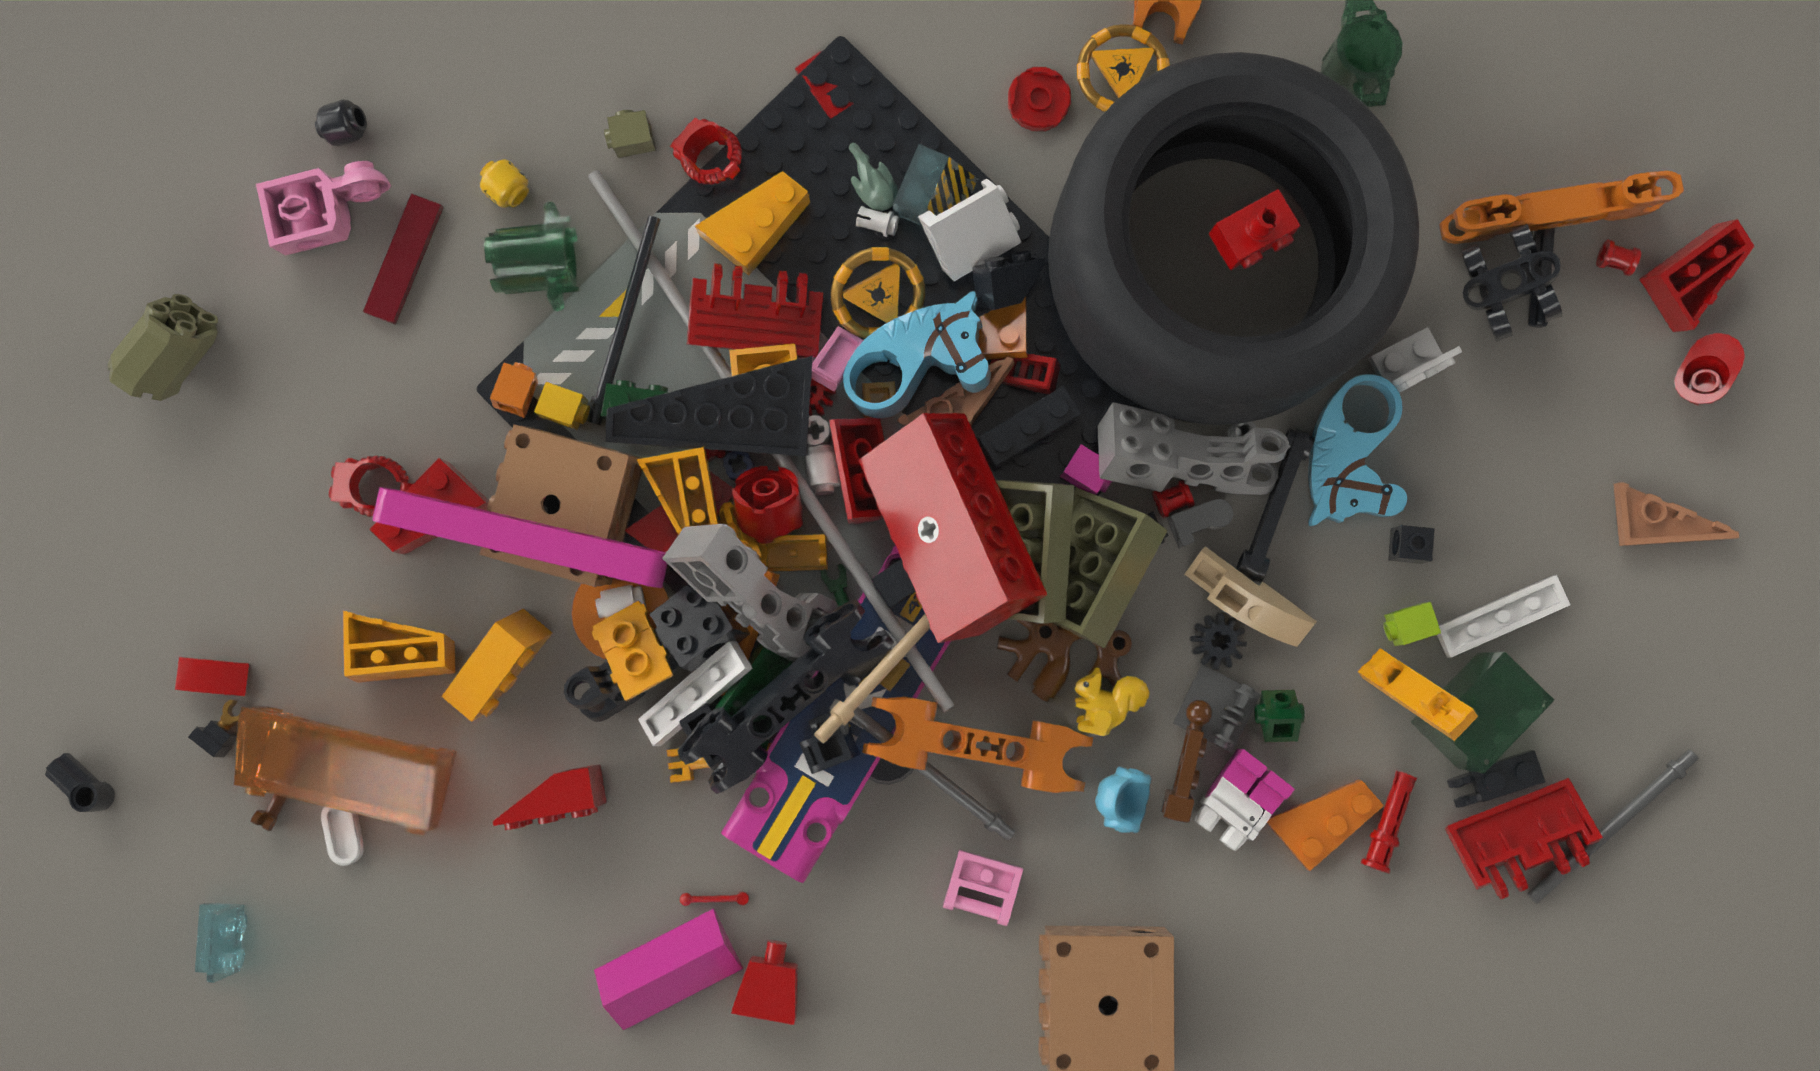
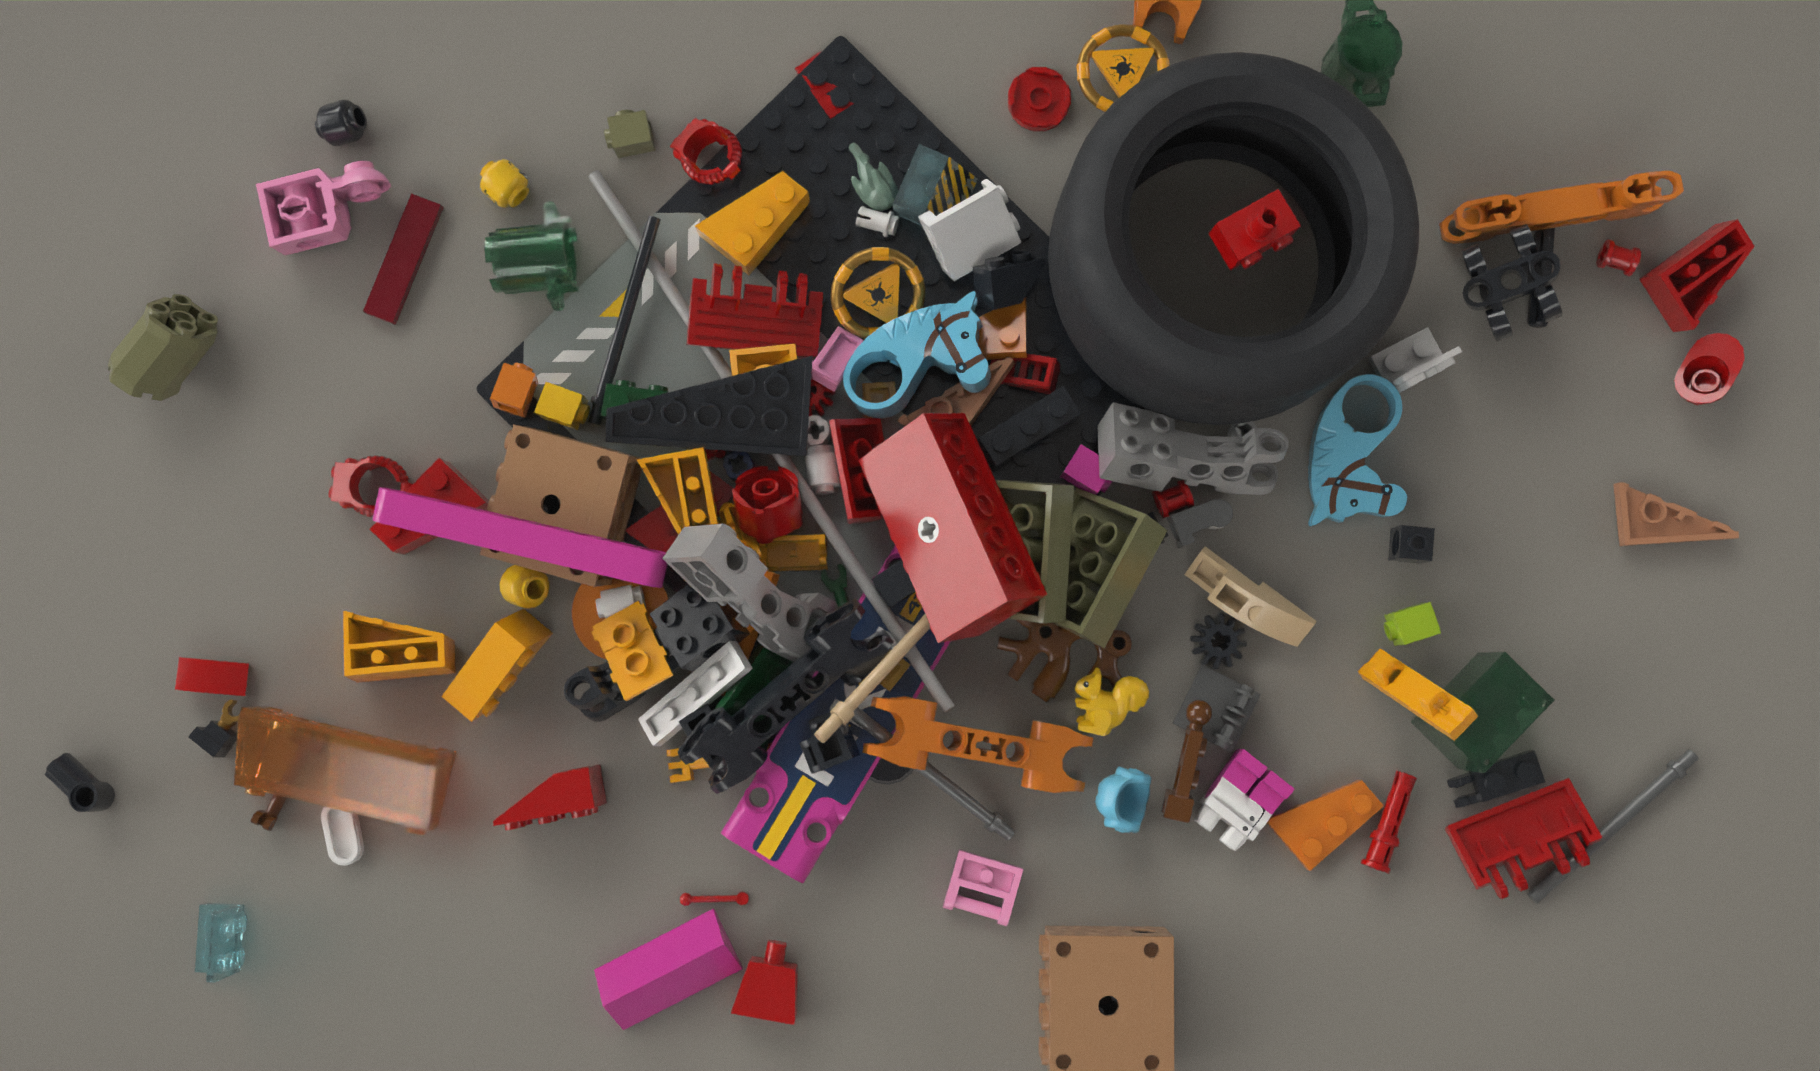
(524, 586): none -> yellow head
(1254, 562): black piece -> none
(1279, 715): dark green brick -> none
(1502, 616): white plate -> none

